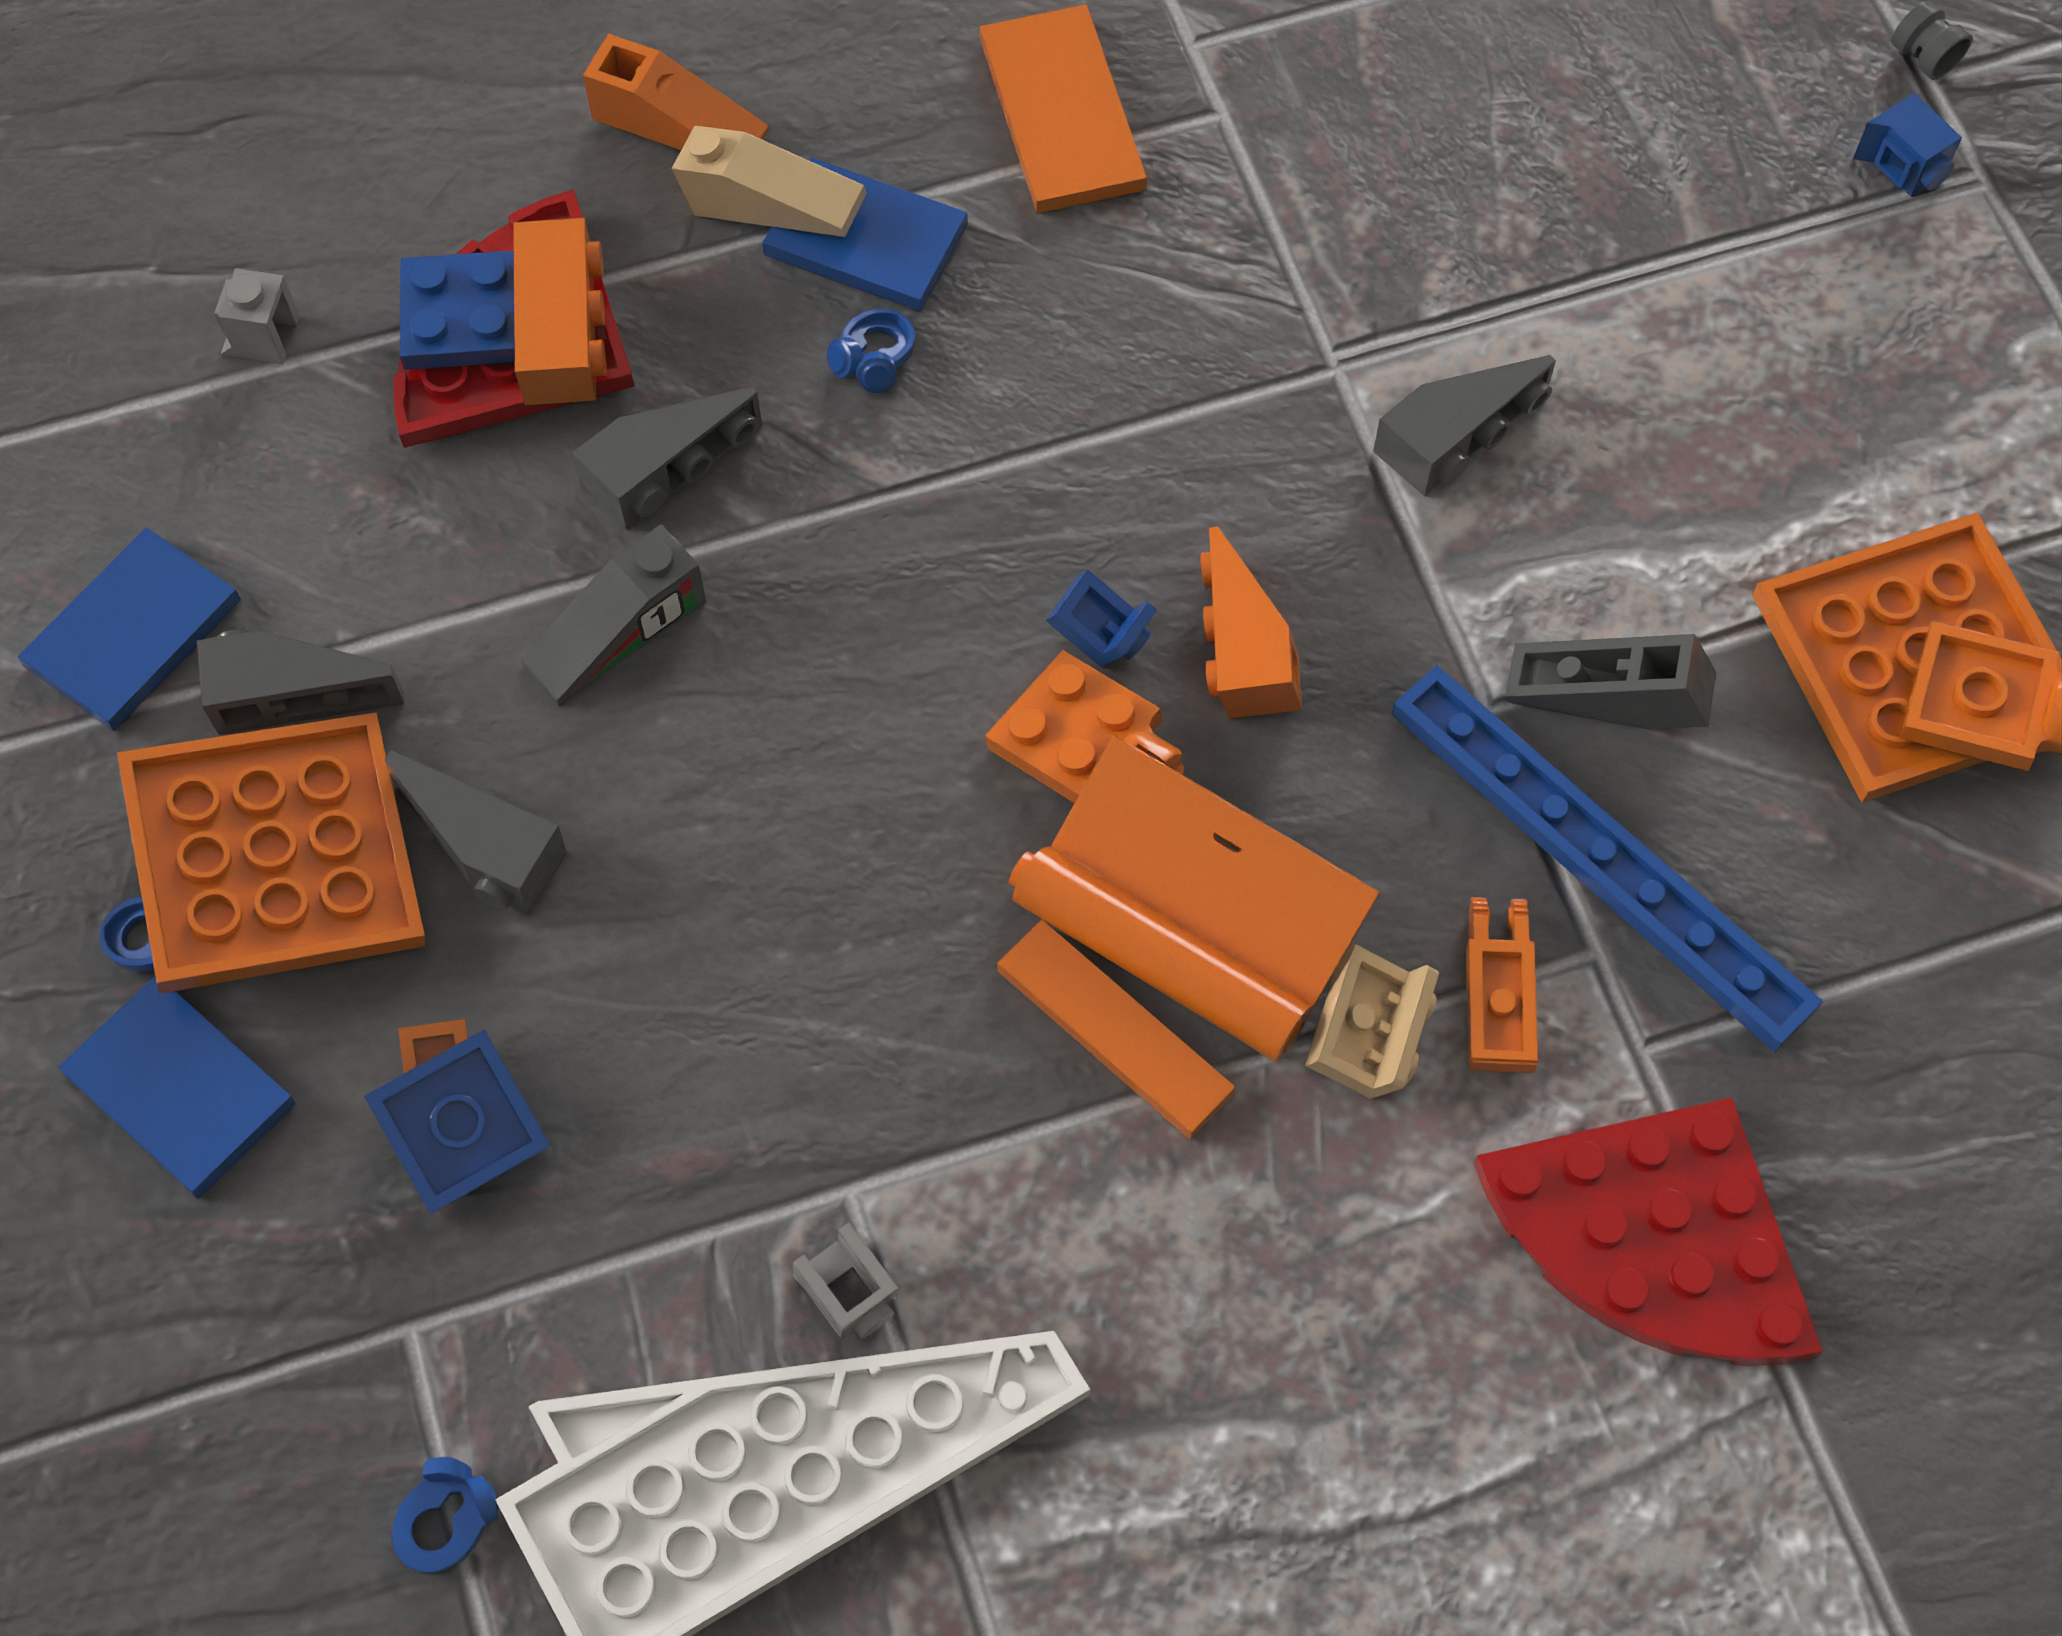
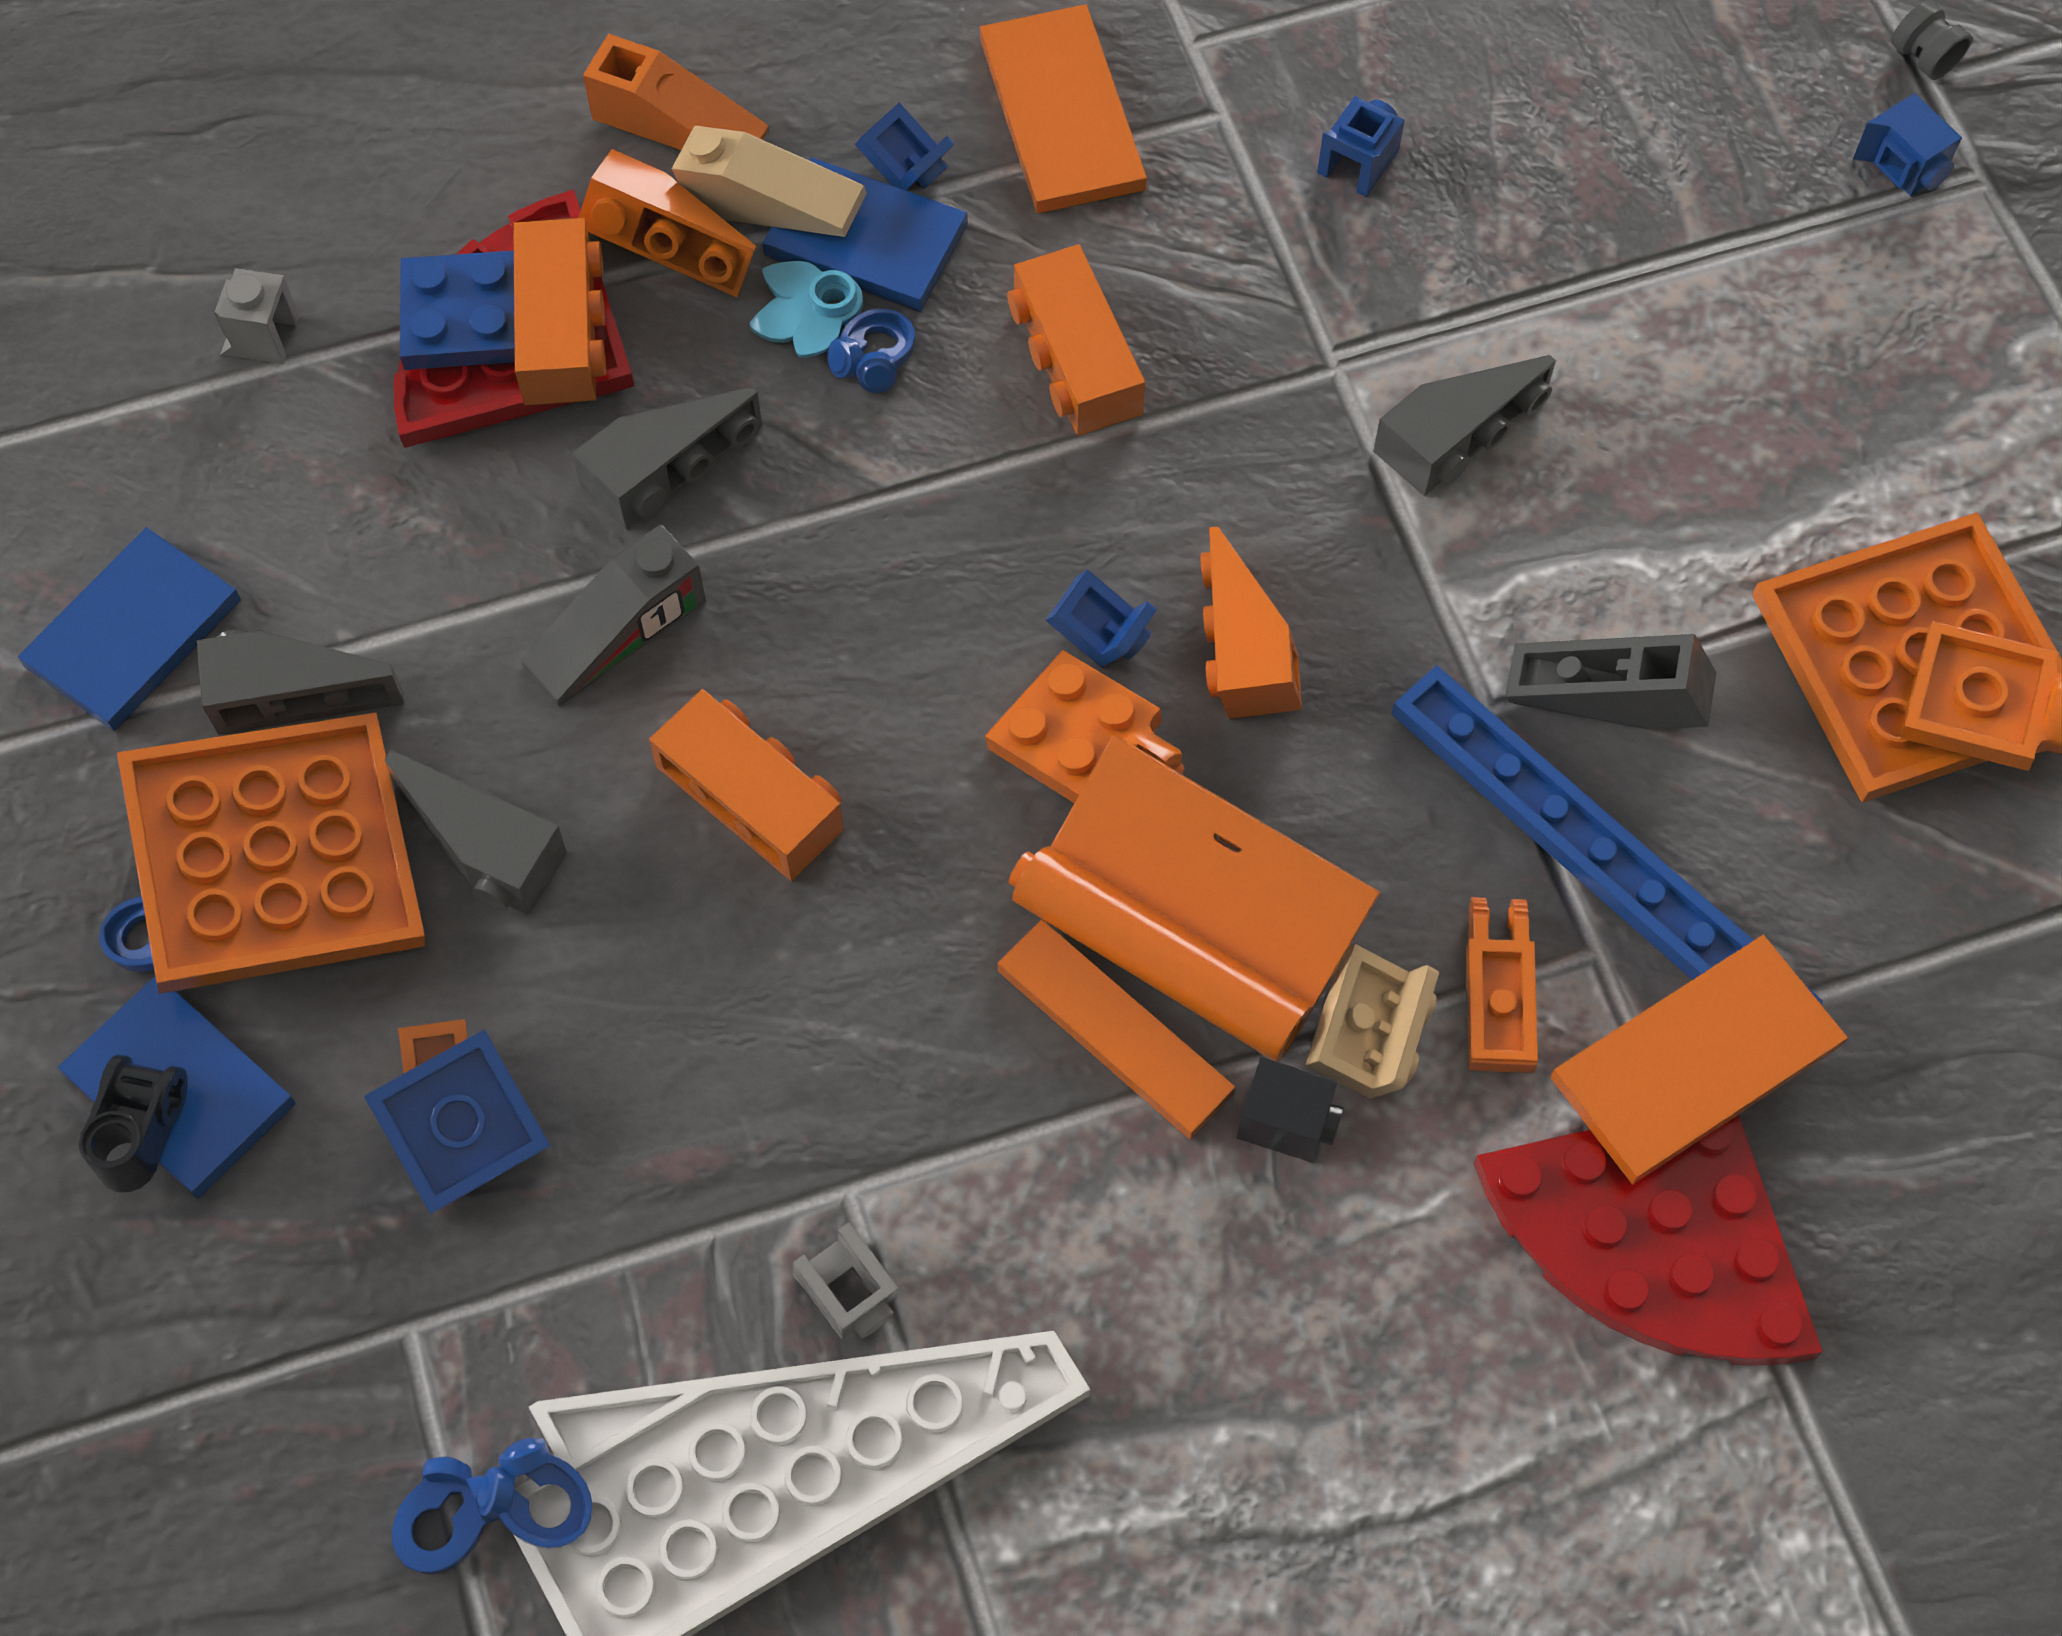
(135, 1108): none -> black piece
(500, 1499): none -> blue piece
(664, 223): none -> orange slope
(748, 783): none -> orange brick
(802, 308): none -> medium azure plate
(904, 150): none -> blue bracket
(1076, 340): none -> orange brick
(1289, 1110): none -> black brick
(1365, 134): none -> blue window
(1698, 1058): none -> orange tile

